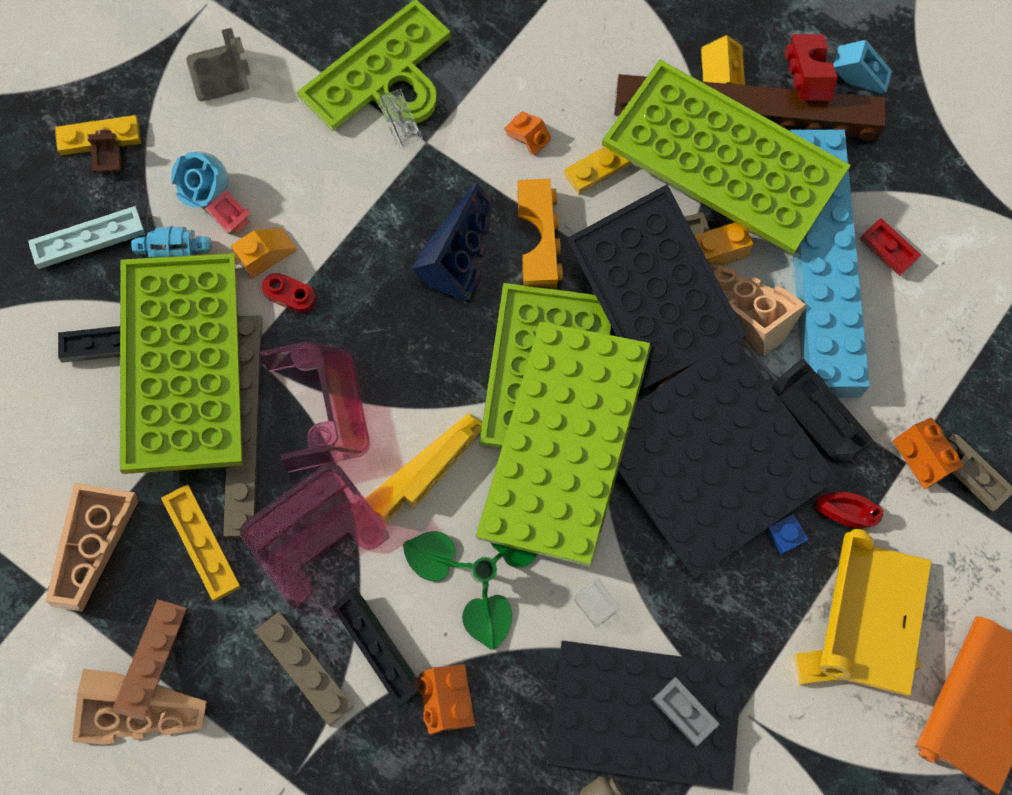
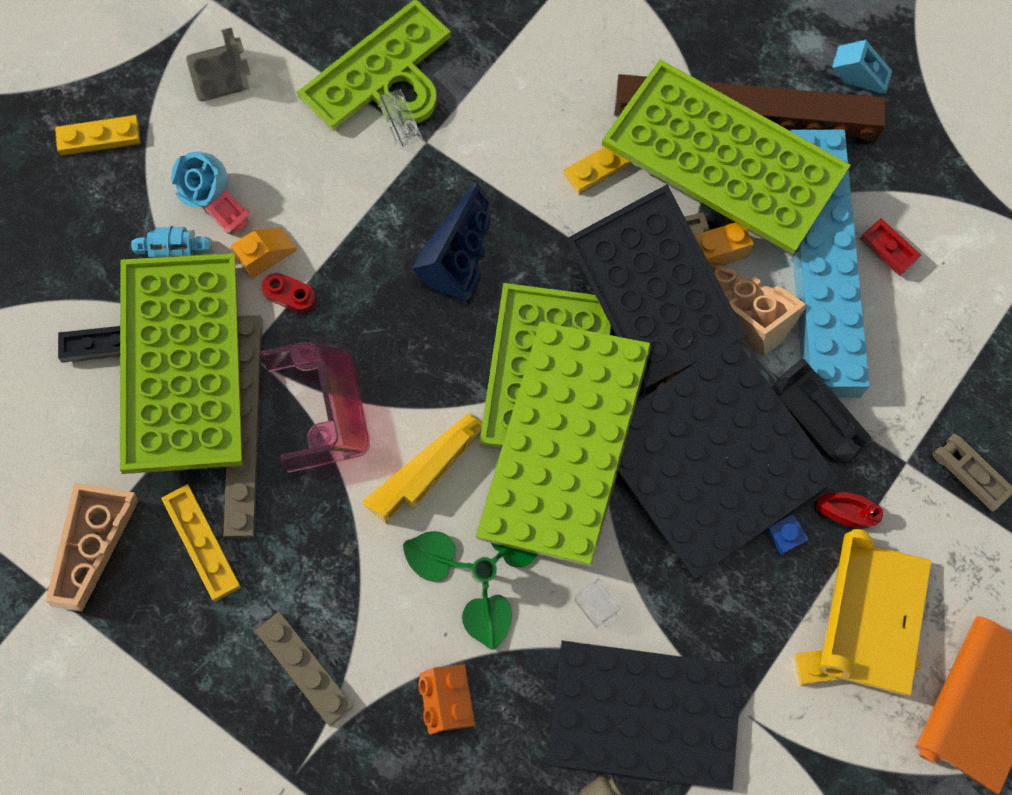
(86, 237): light aqua plate -> none
(98, 724): light nougat wedge -> none
(105, 152): reddish brown bracket -> none
(149, 660): nougat plate -> none
(306, 524): clear pink windscreen -> none
(377, 647): black plate -> none
(530, 131): orange bracket -> none
(536, 206): light orange arch -> none
(685, 712): light grey plate -> none
(723, 62): yellow panel -> none
(811, 74): red arch -> none
(928, 452): orange bracket -> none

